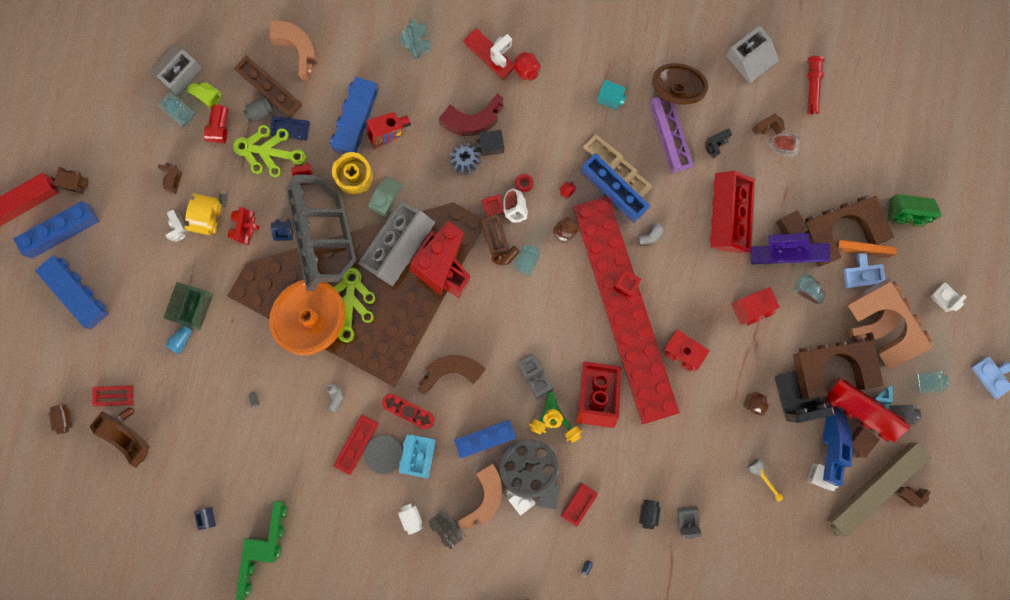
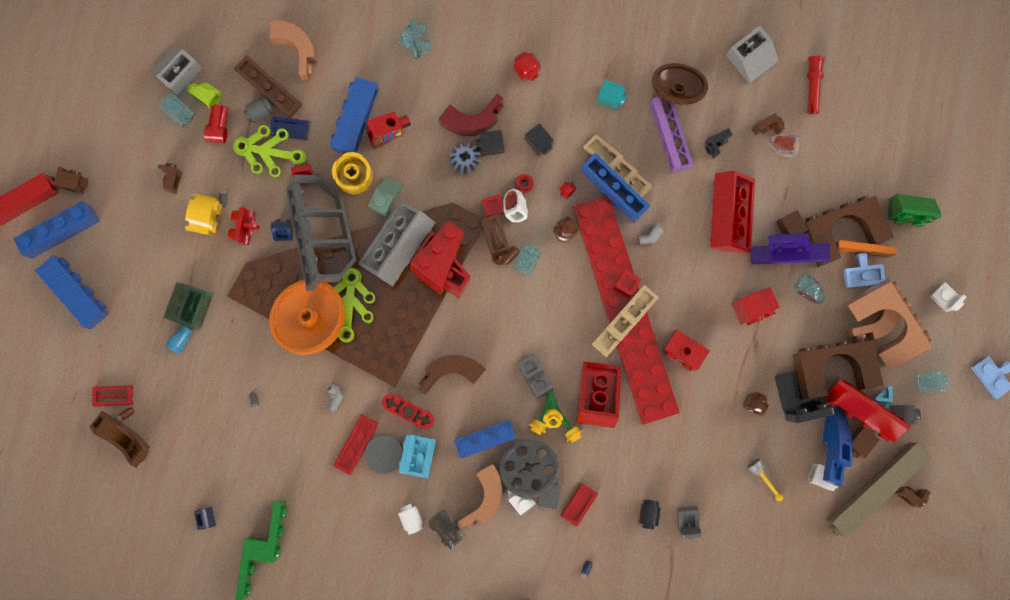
(60, 419): reddish brown brick -> none
(177, 223): white bracket -> none
(482, 48): red tile -> none
(500, 46): white bracket -> none
(539, 140): none -> black brick
(625, 321): none -> tan slope

